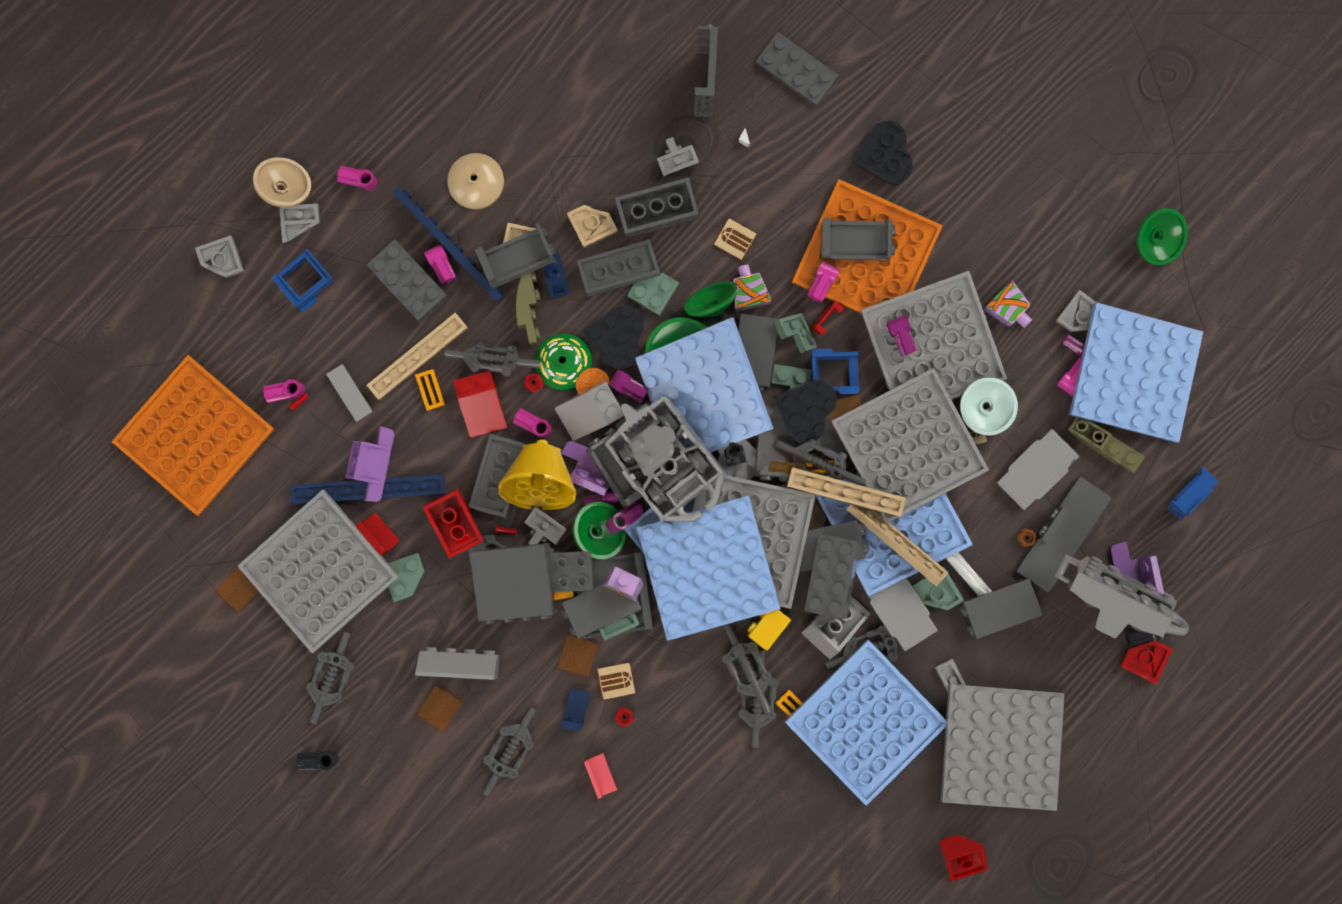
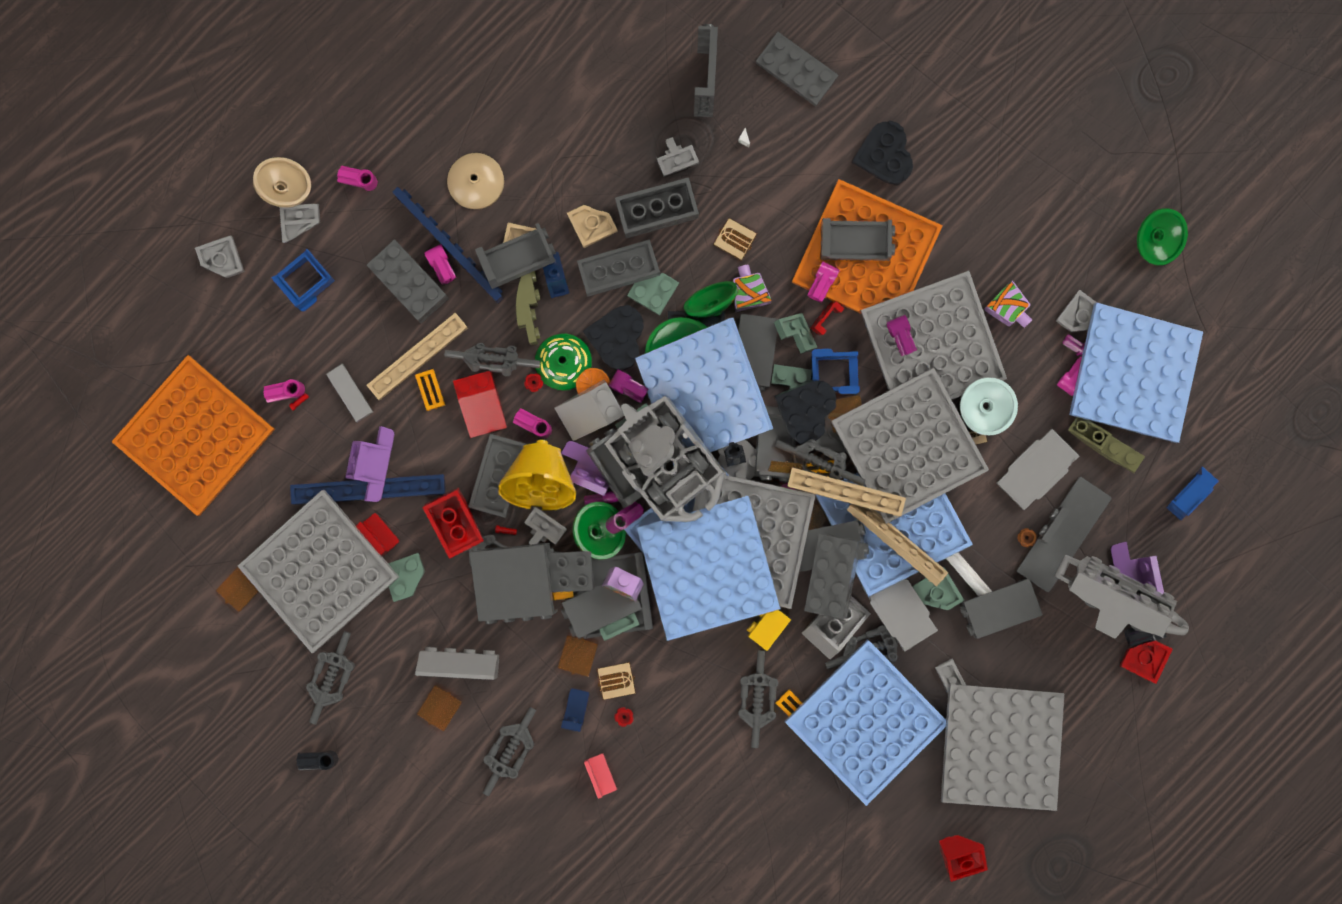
(739, 652): dark grey bar -> none

